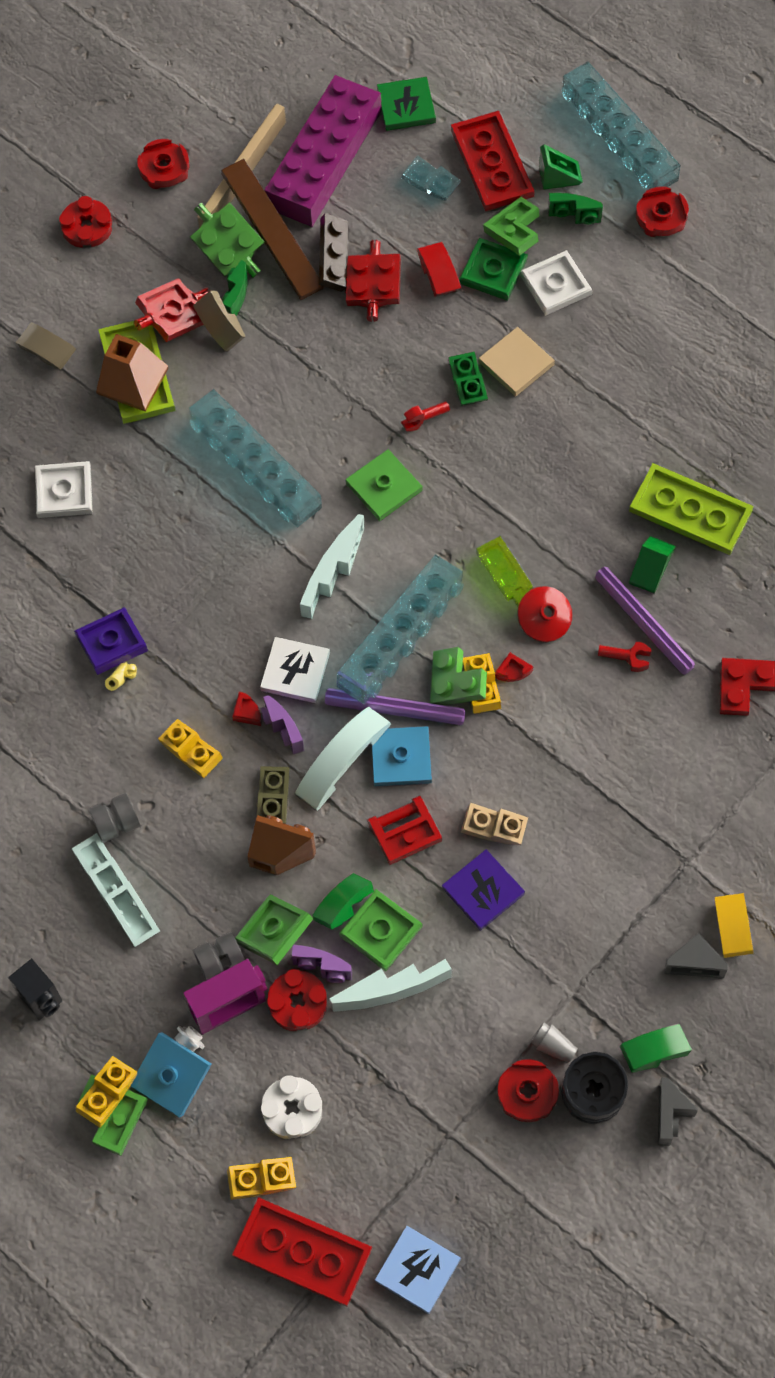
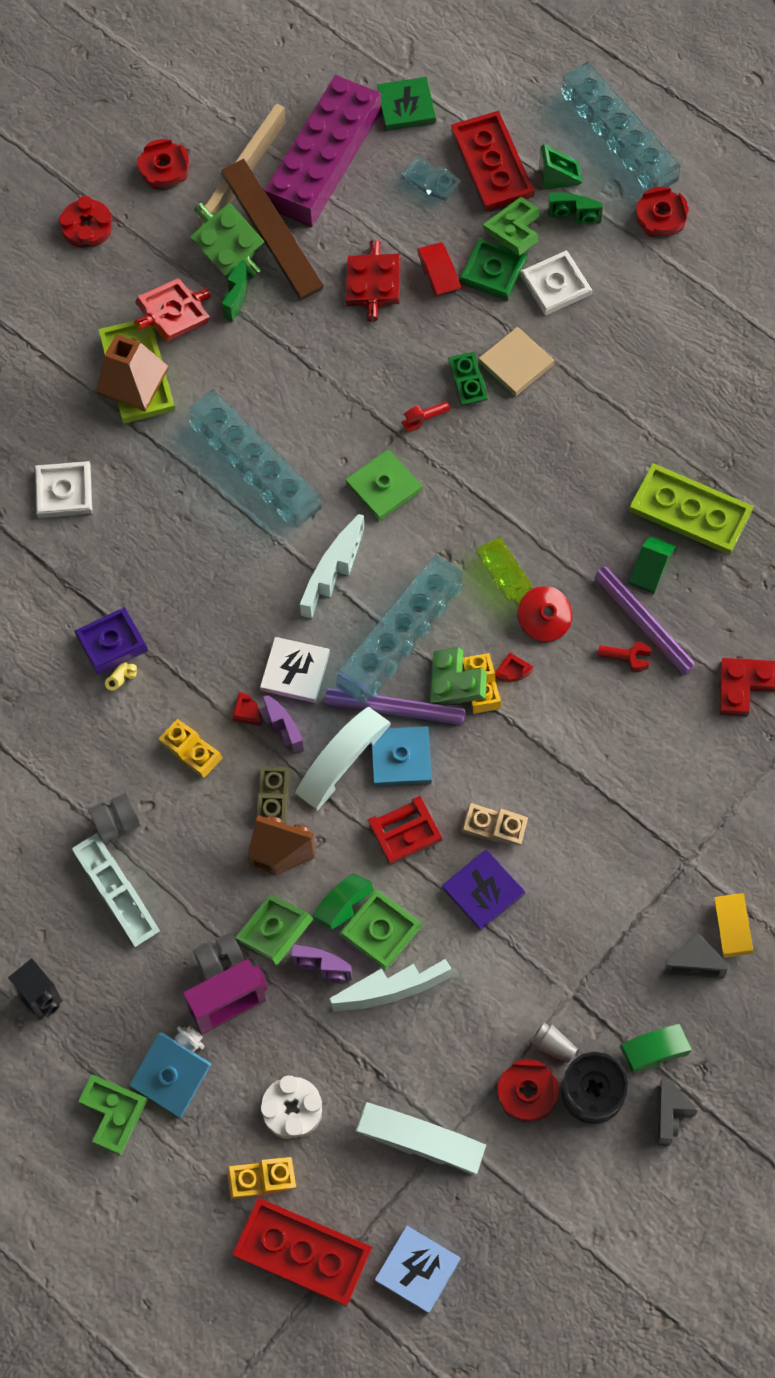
(46, 345): dark tan slope -> none
(107, 1092): yellow slope -> none
(218, 322): dark tan slope -> none
(300, 1017): red plate -> none
(333, 252): plate -> none
(420, 1138): none -> light aqua slope

